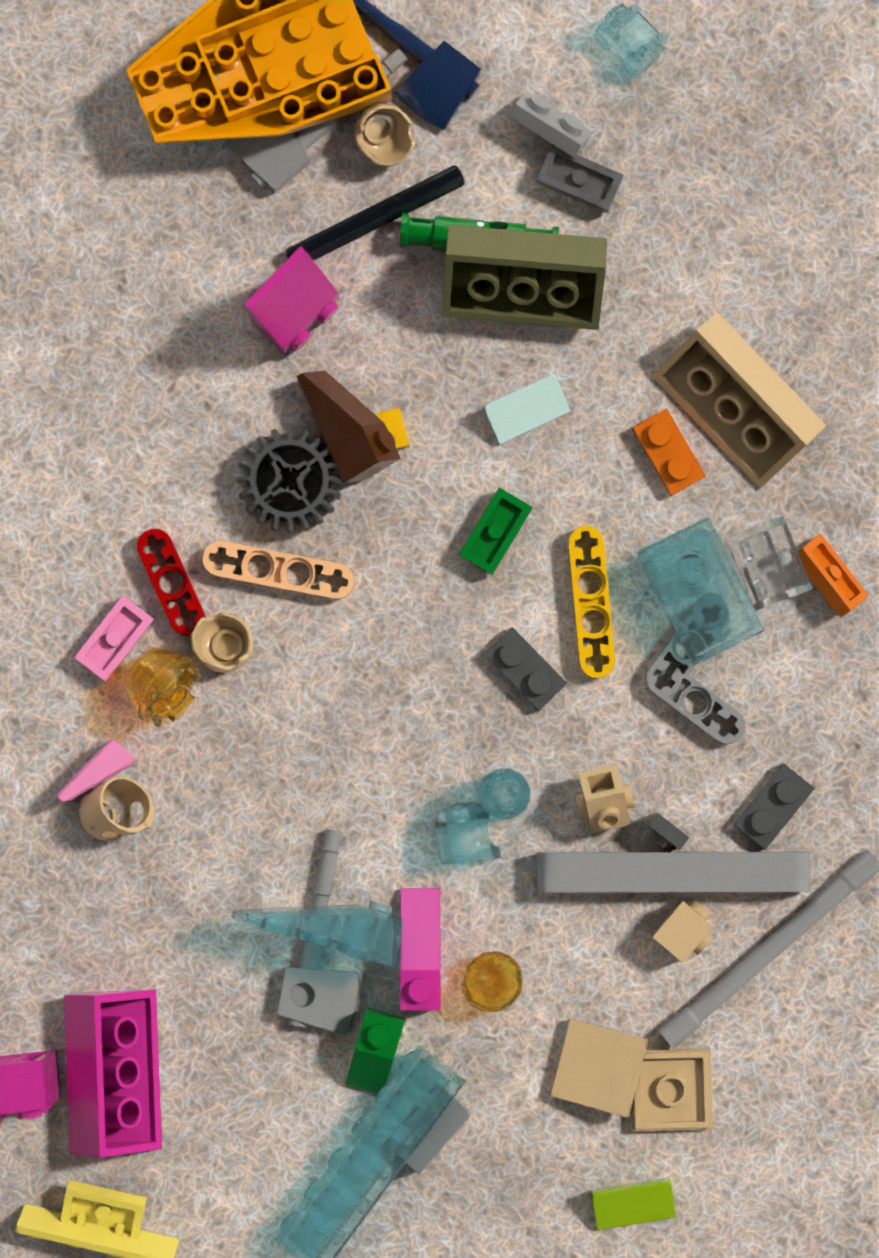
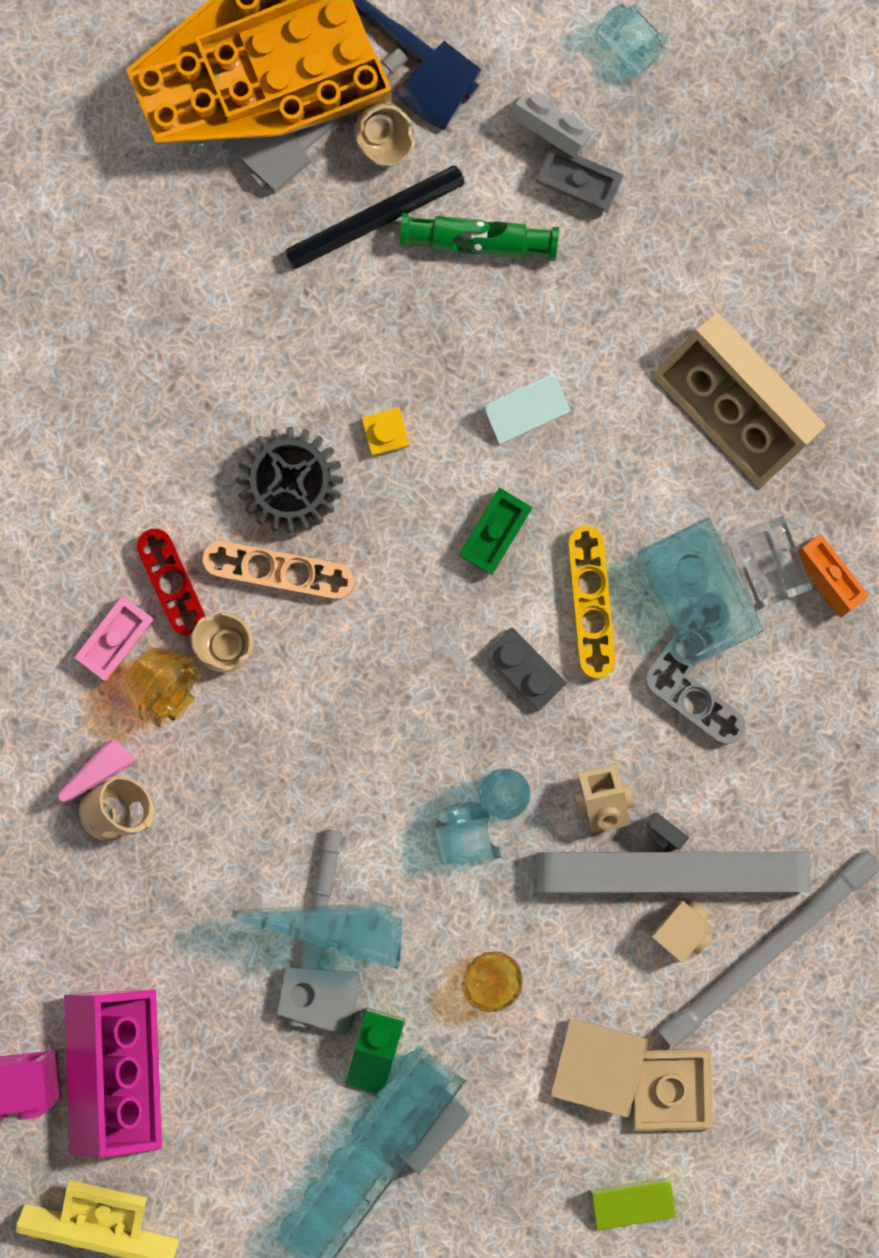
(293, 302): dark pink slope -> none
(351, 431): reddish brown slope -> none
(420, 949): dark pink slope -> none
(524, 277): olive brick -> none
(668, 452): orange plate -> none
(774, 806): dark grey plate -> none

